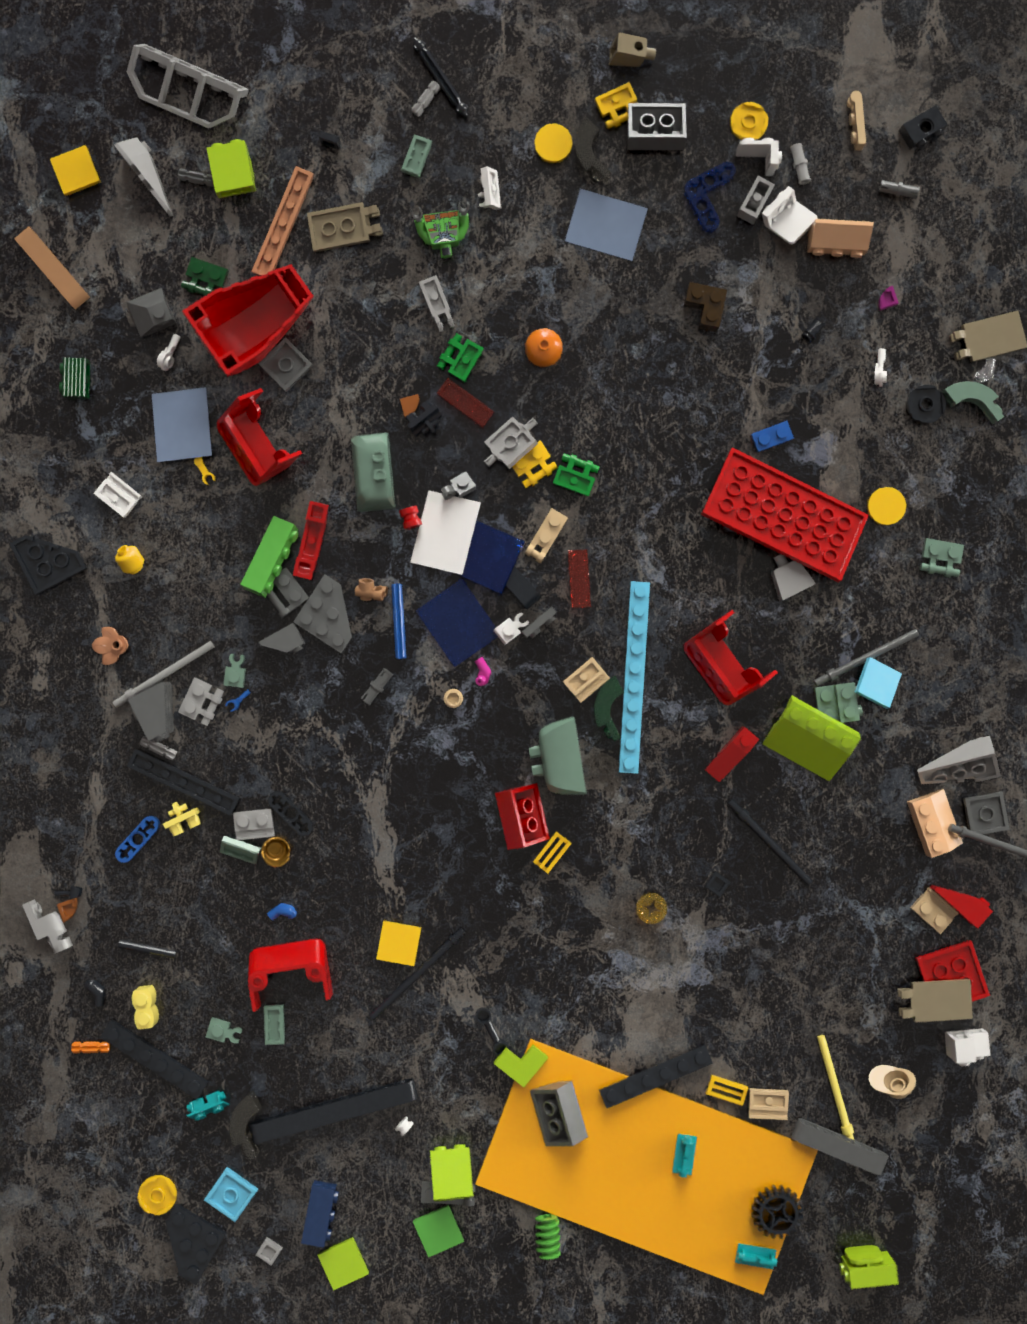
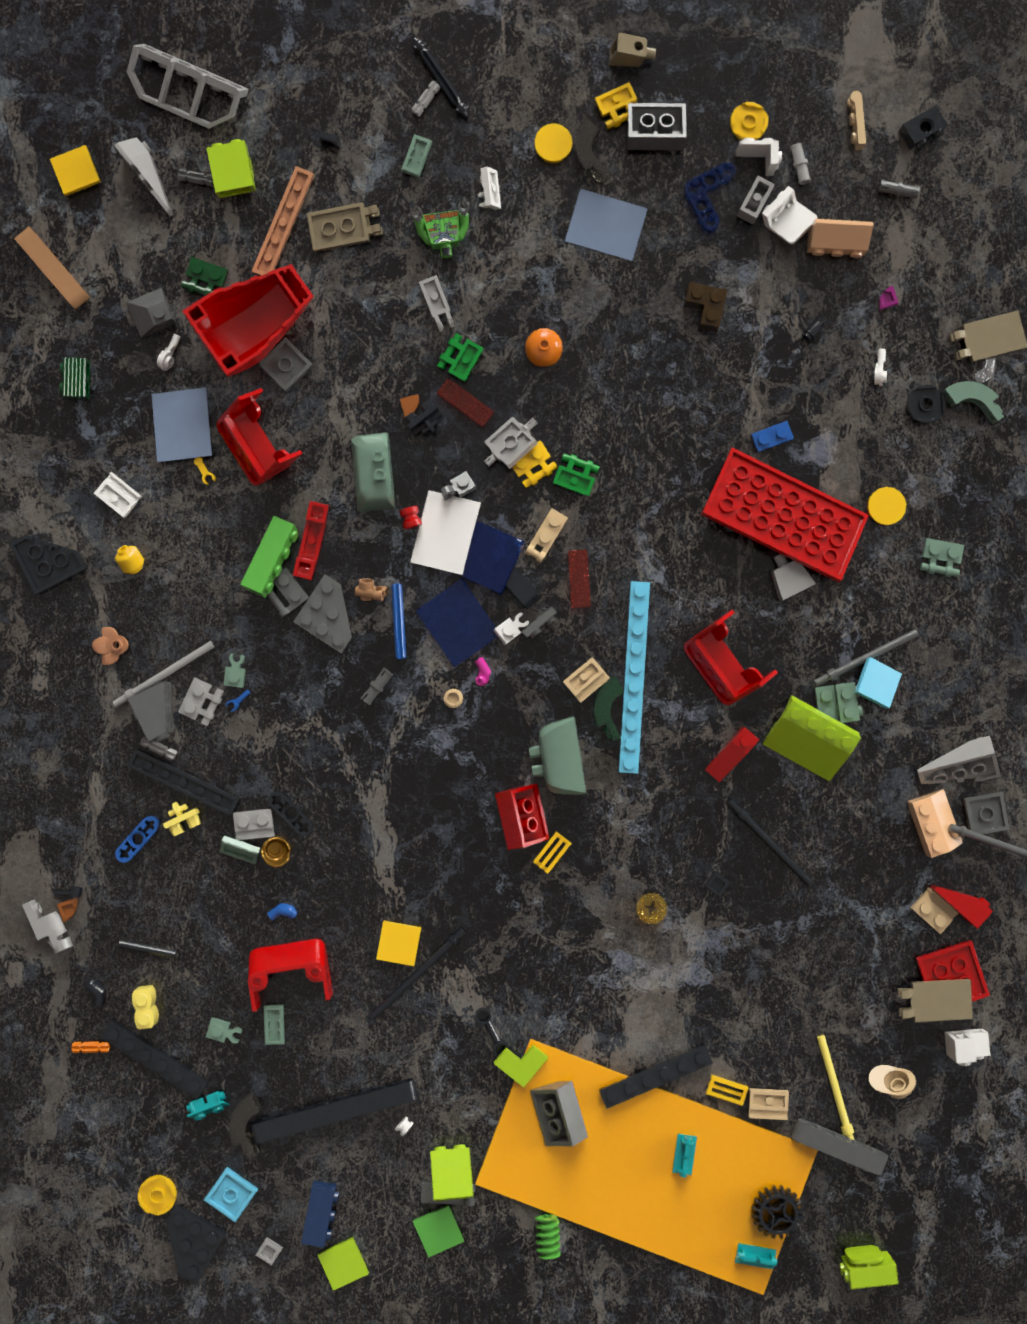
(285, 640): dark grey slope -> none

